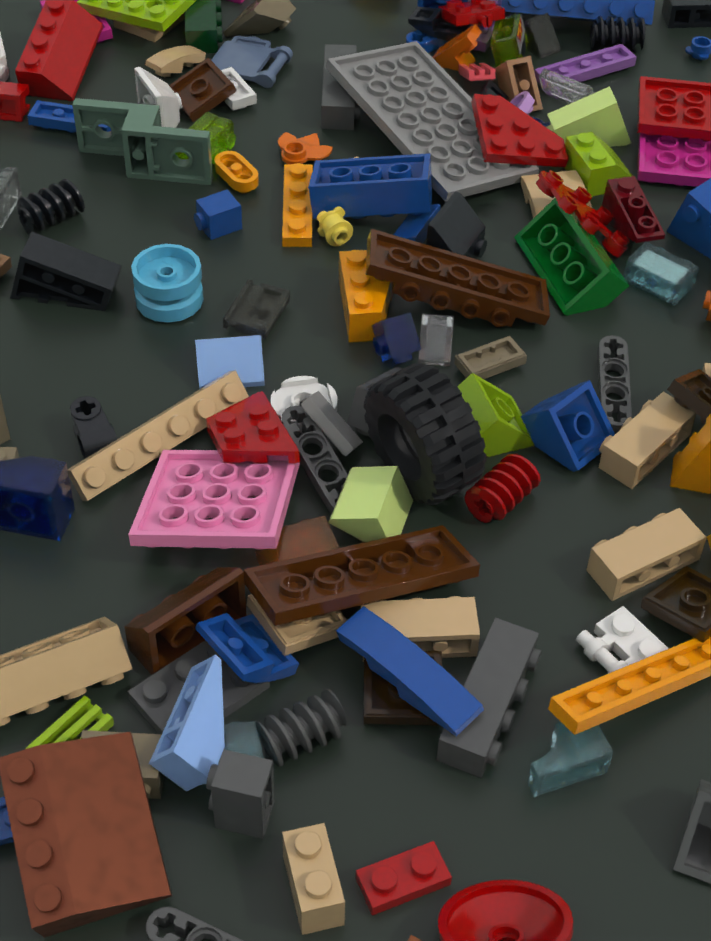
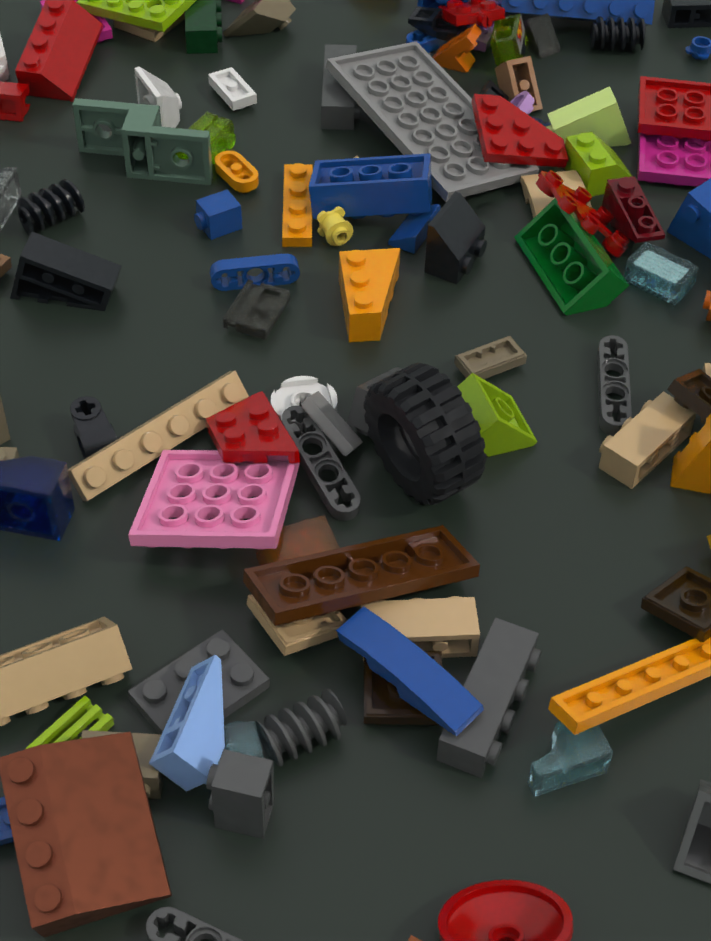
(55, 116): blue plate -> none
(167, 282): medium azure wheel -> none
(170, 627): reddish brown slope -> none
(173, 59): tan slope -> none
(202, 89): reddish brown tile -> none
(228, 354): light blue slope -> none
(235, 282): none -> blue beam
(247, 648): blue slope -> none
(249, 57): sand blue piece -> none
(302, 149): orange plate -> none
(313, 878): tan brick -> none
(372, 503): yellowish green slope -> none
(396, 338): clear blue brick -> none
(403, 877): red plate -> none
(436, 339): clear slope -> none
(456, 281): reddish brown plate -> none
(477, 73): coral tile -> none
(502, 488): red piece -> none
(562, 87): clear slope -> none
(569, 426): blue slope -> none
(593, 64): medium lavender plate -> none
(623, 636): white plate -> none
(645, 553): tan brick -> none

